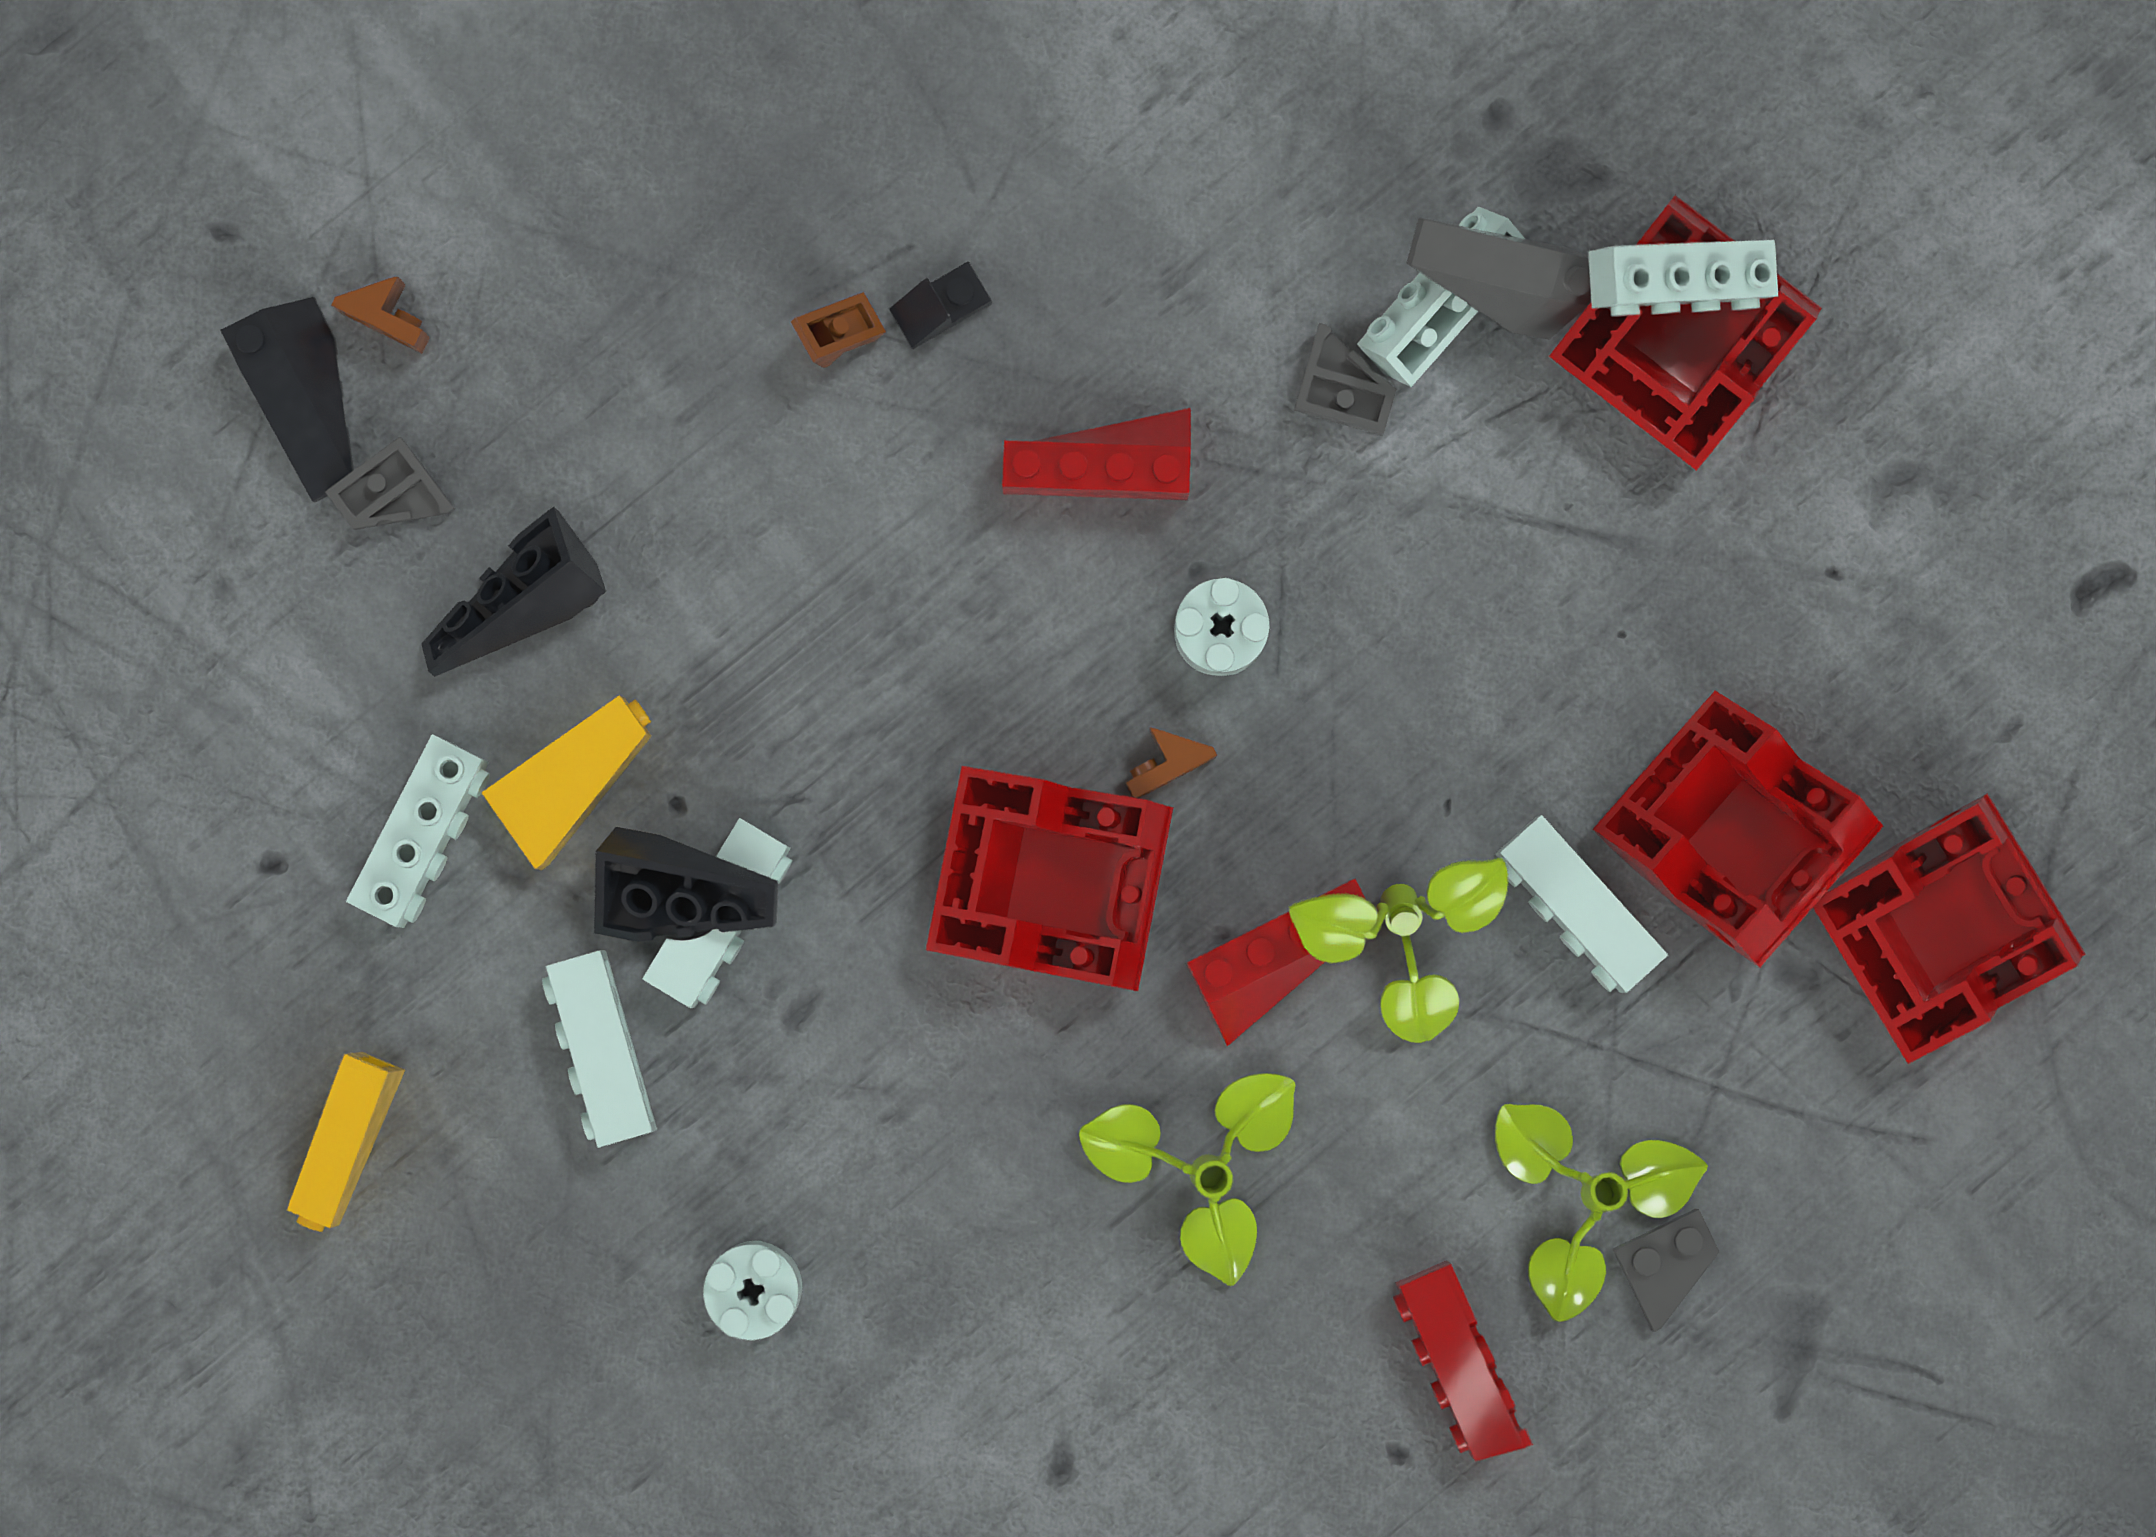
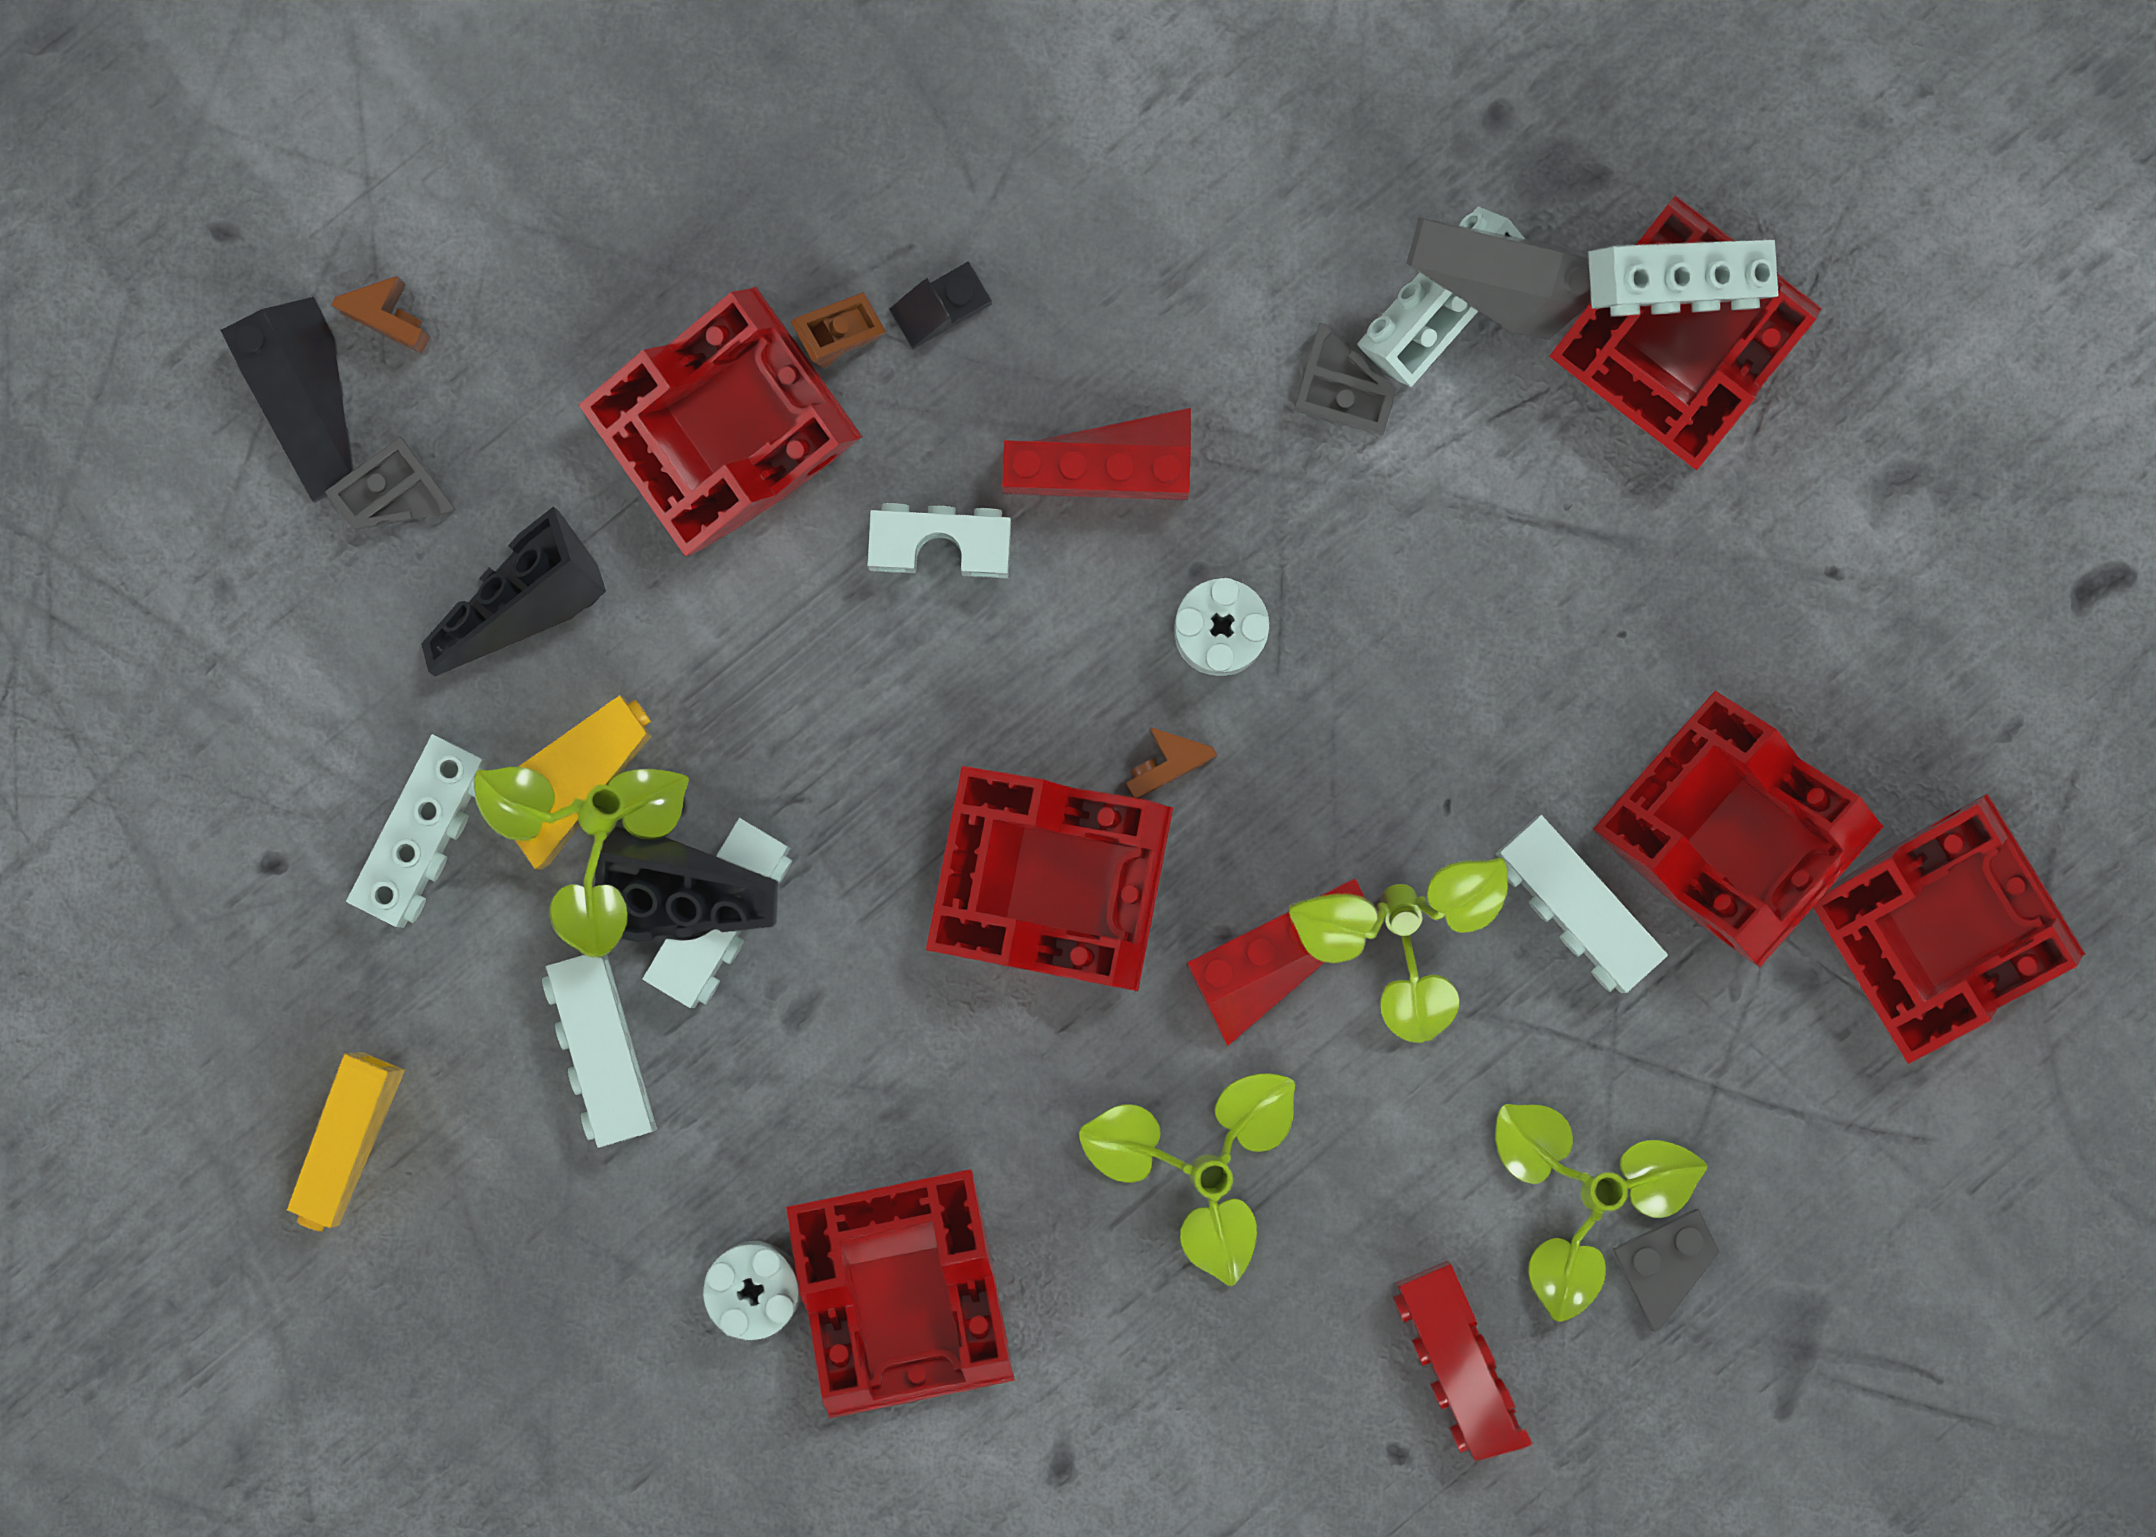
(645, 799): none -> lime plant
(720, 421): none -> red slope
(900, 534): none -> light aqua arch
(900, 1293): none -> red slope

